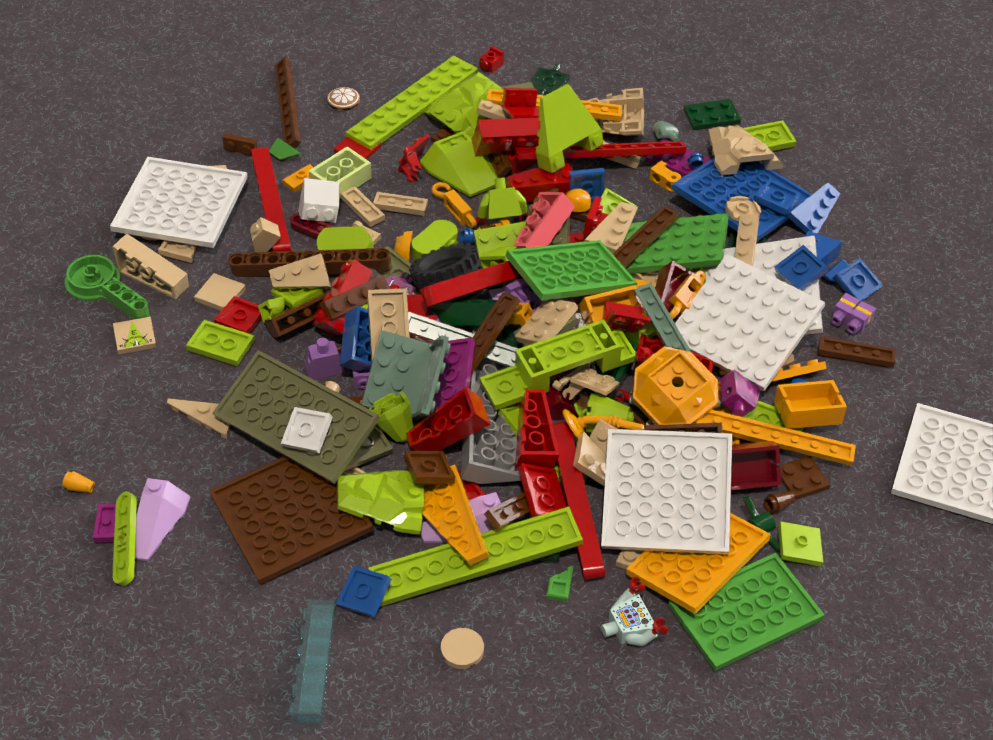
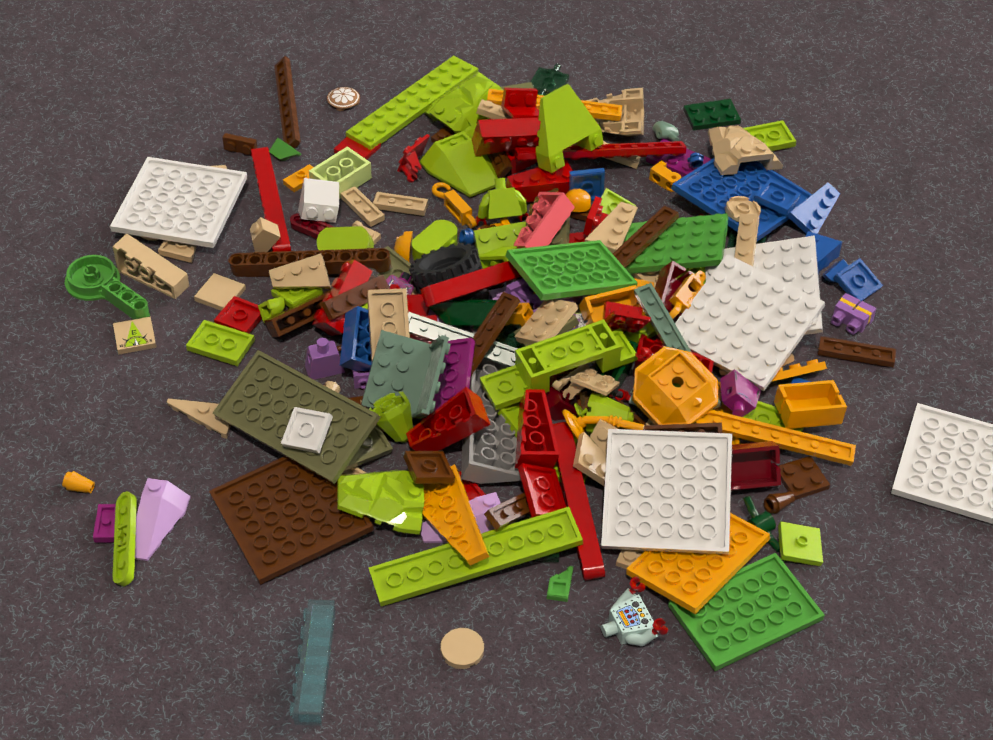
(363, 591): blue plate -> none
(492, 59): red brick -> none
(801, 268): blue plate -> none

